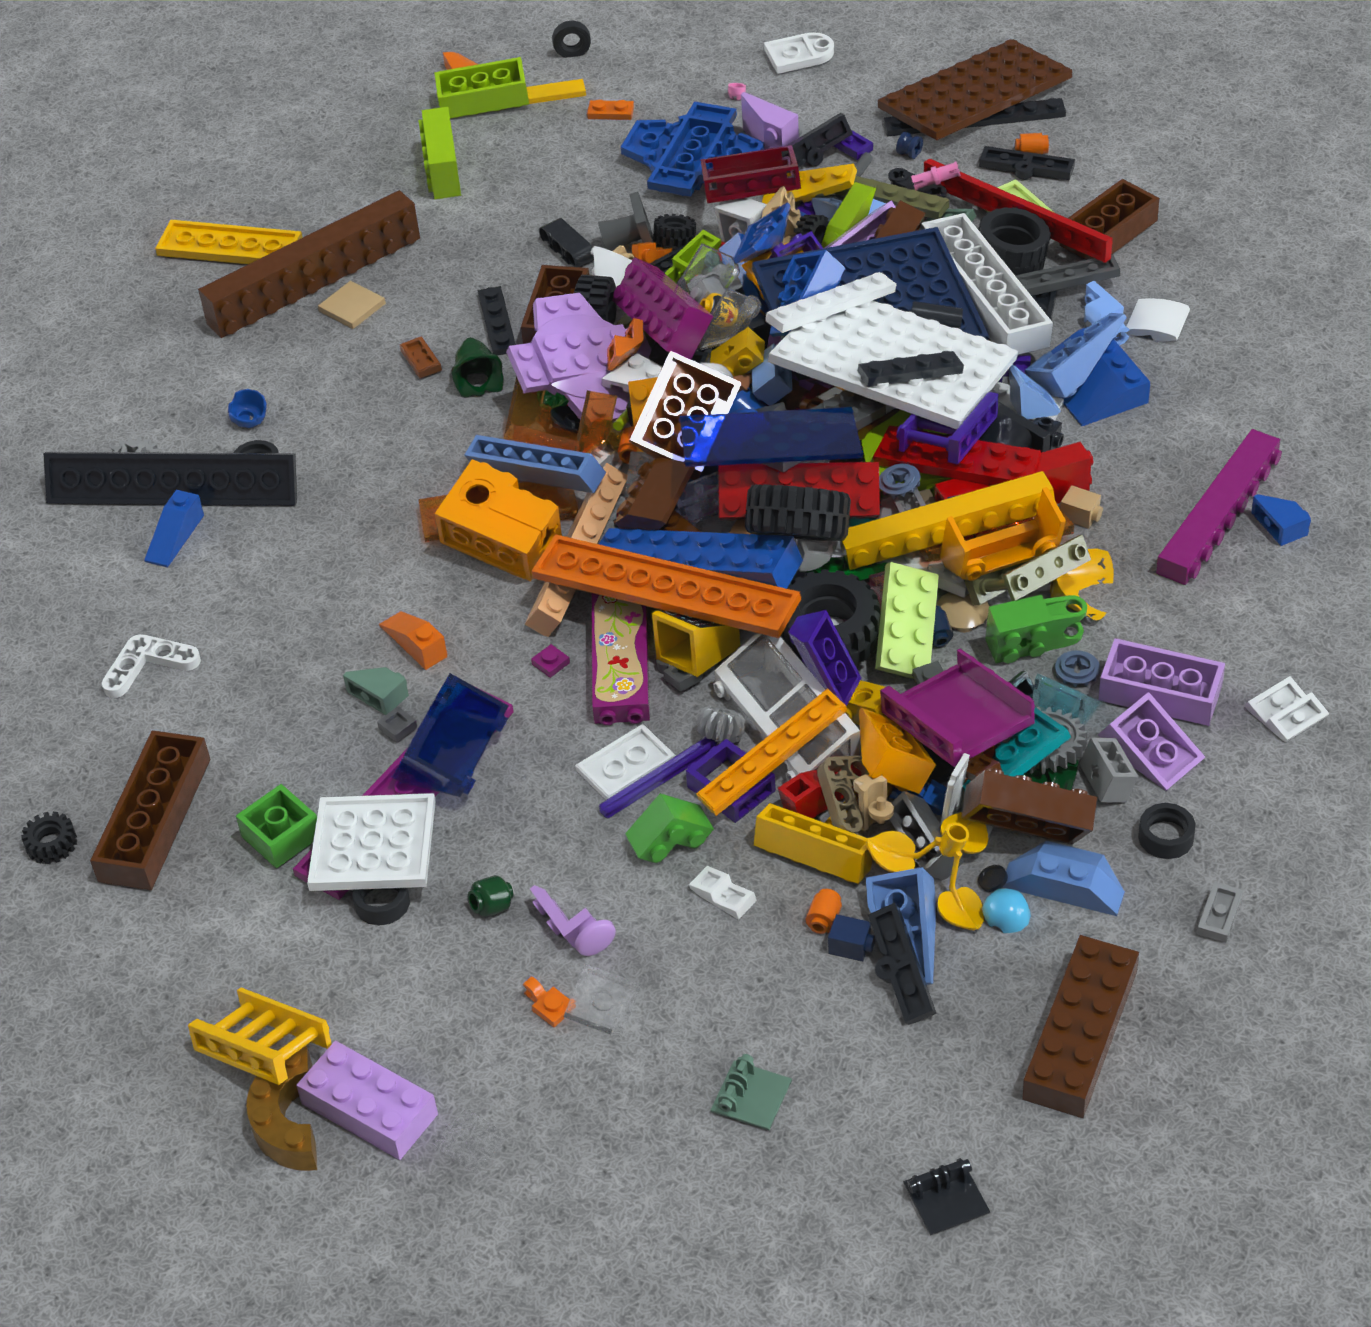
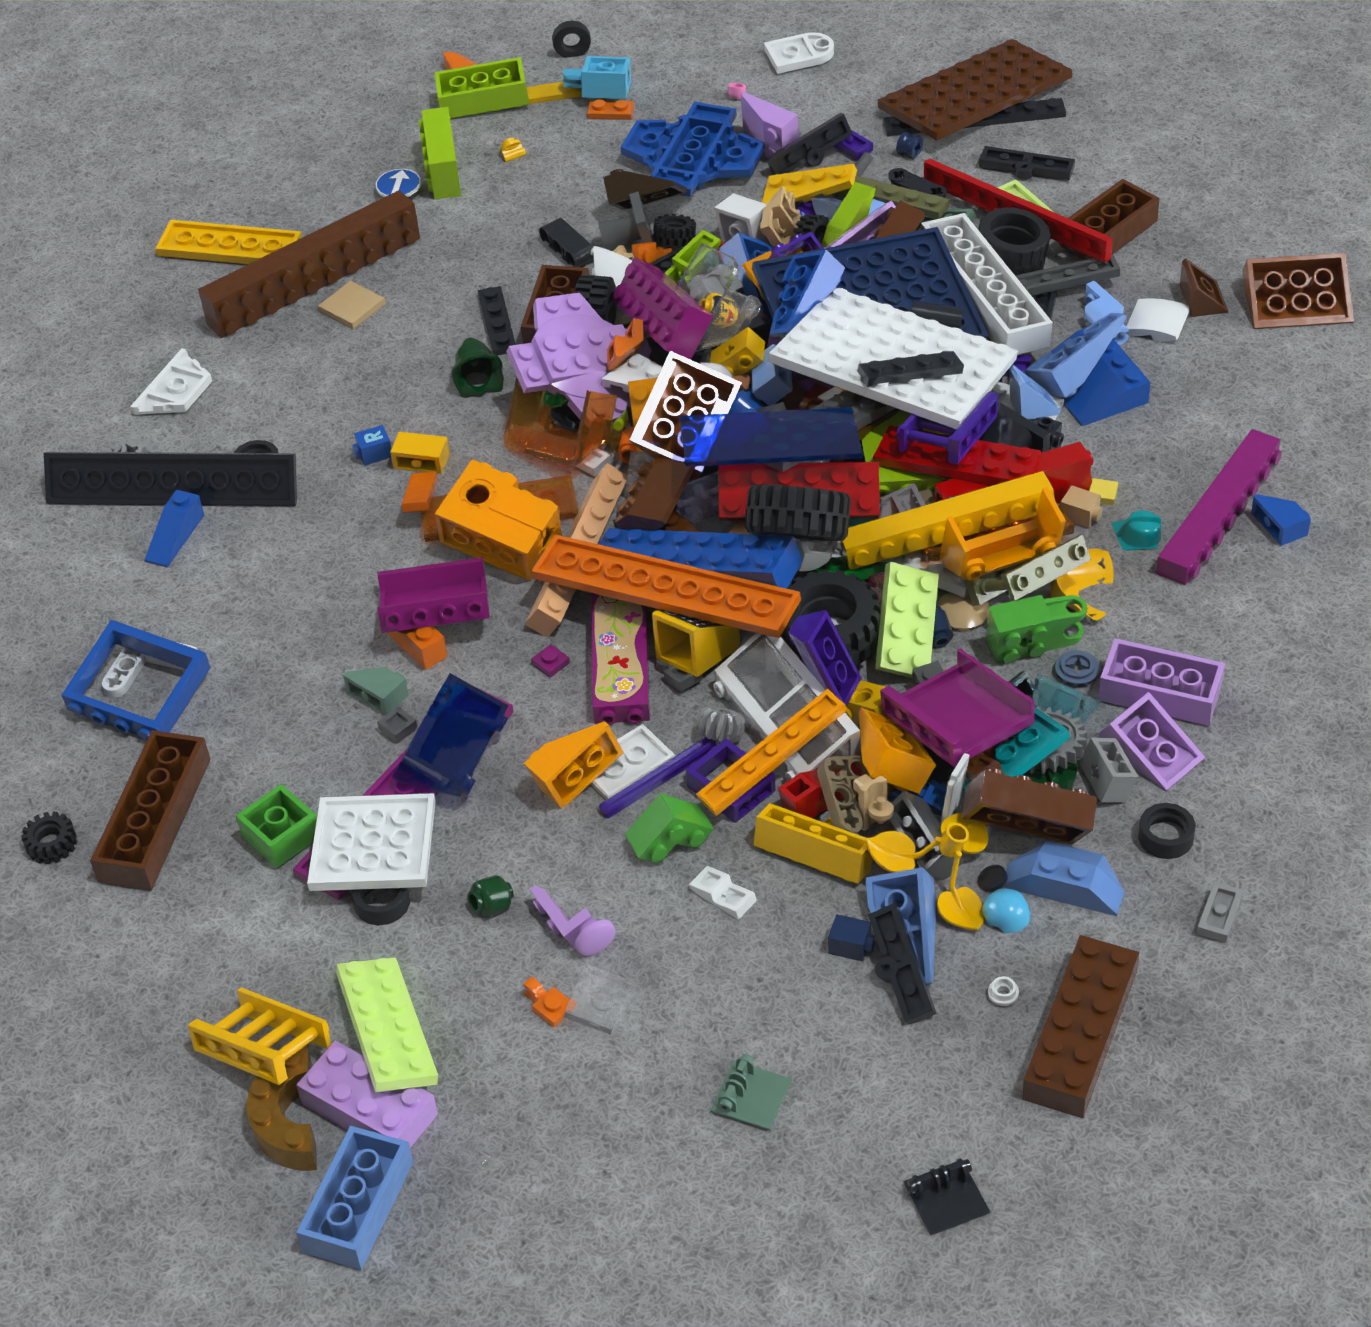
(120, 634): none -> blue window
(174, 387): none -> white wing
(247, 404): blue hair -> none
(355, 1197): none -> medium blue brick
(372, 445): none -> blue brick
(386, 1025): none -> yellowish green plate
(398, 179): none -> blue piece
(419, 492): none -> orange tile
(420, 357): dark orange plate -> none
(420, 452): none -> yellow brick
(432, 595): none -> magenta panel
(511, 149): none -> yellow plate
(539, 463): medium blue brick -> none
(573, 762): none -> light orange slope
(601, 78): none -> medium azure brick
(651, 189): none -> dark brown slope
(750, 174): dark red window -> none
(763, 234): blue wedge -> none
(823, 911): orange brick -> none
(830, 302): white plate -> none
(900, 473): sand blue gear -> none
(935, 175): bright pink pin -> none
(1003, 984): none -> white plate
(1032, 143): orange brick -> none
(1106, 489): none -> light yellow tile
(1138, 531): none -> teal piece
(1200, 291): none -> reddish brown slope
(1287, 709): white slope -> none
(1298, 290): none -> dark orange slope

